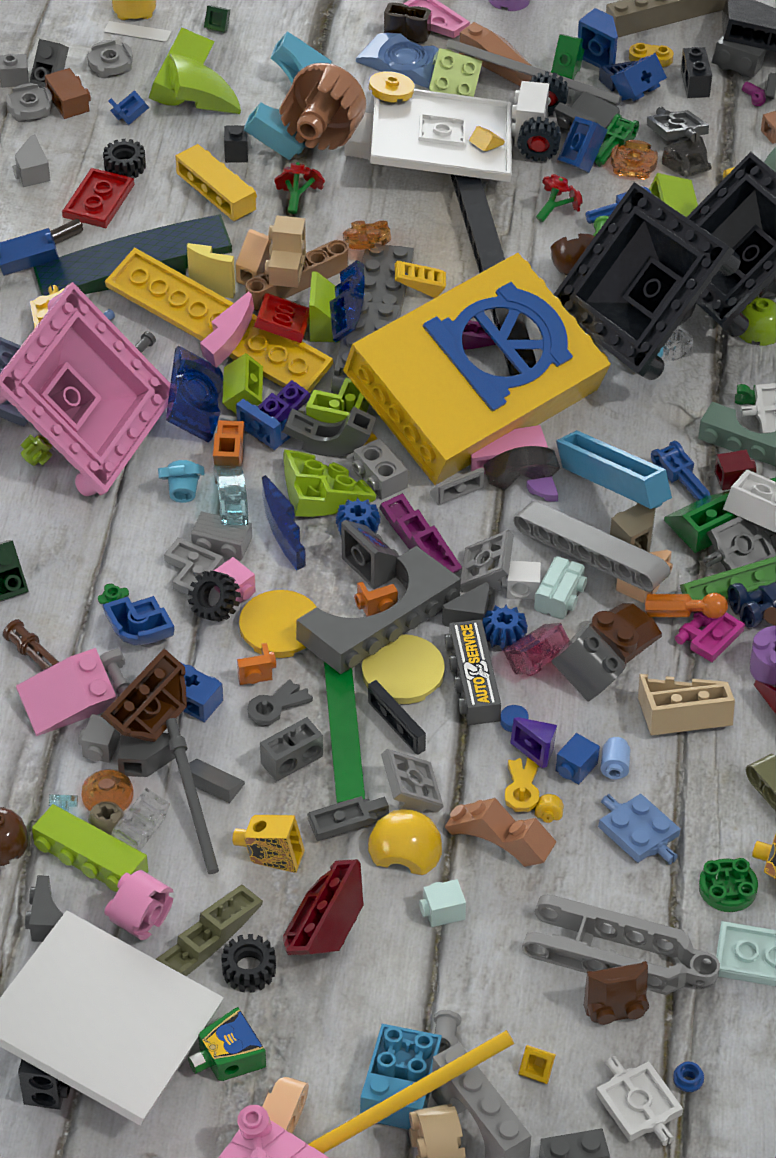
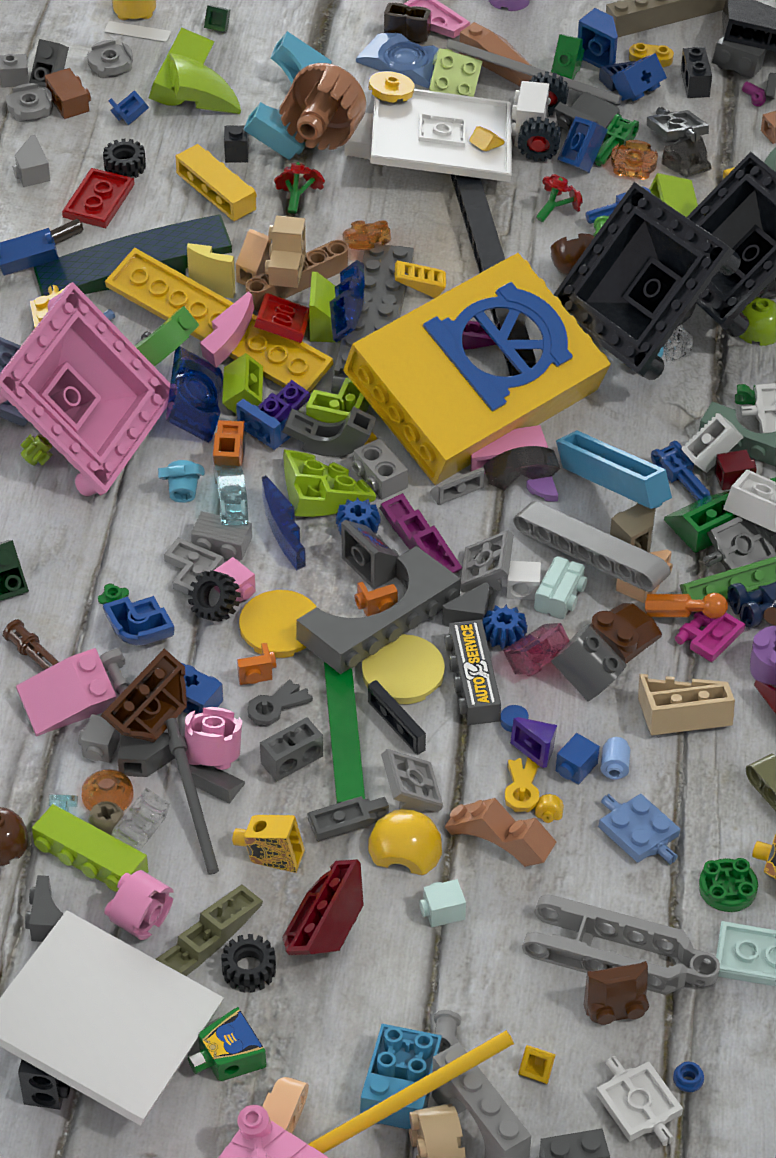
(168, 336): none -> bright green arch
(213, 737): none -> bright pink brick
(715, 438): none -> white brick

